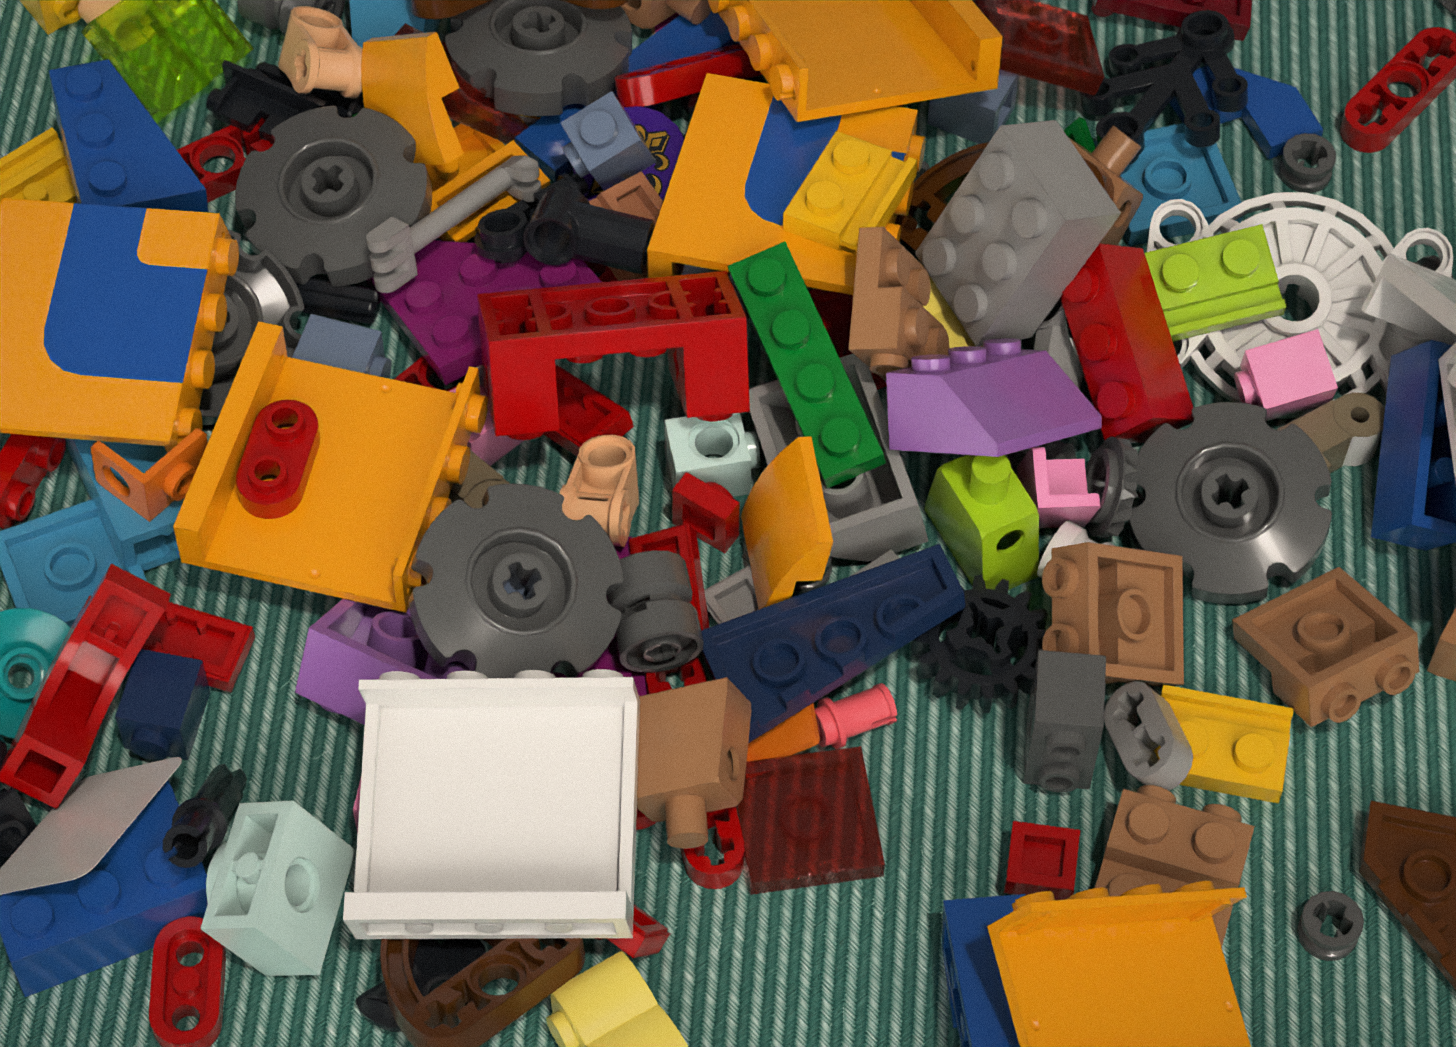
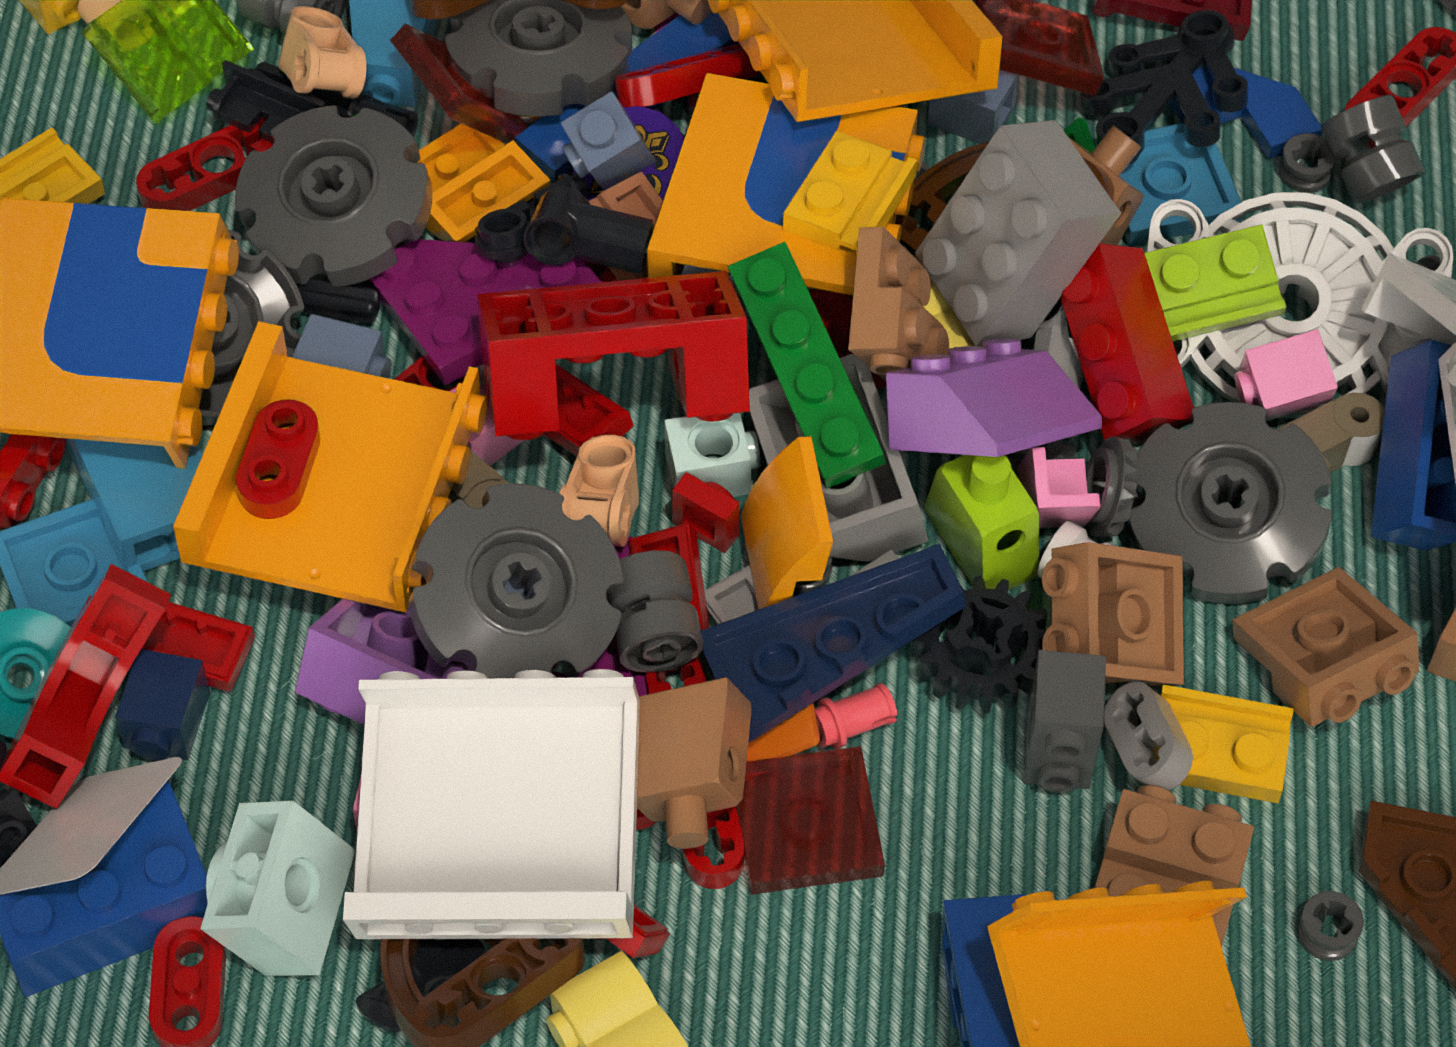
(116, 146): blue wedge -> none
(160, 484): orange bracket -> none
(202, 820): black axle -> none
(396, 243): light grey hinge -> none
(406, 82): light orange slope -> none
(1042, 859): red plate -> none
(1375, 170): none -> dark grey wheel

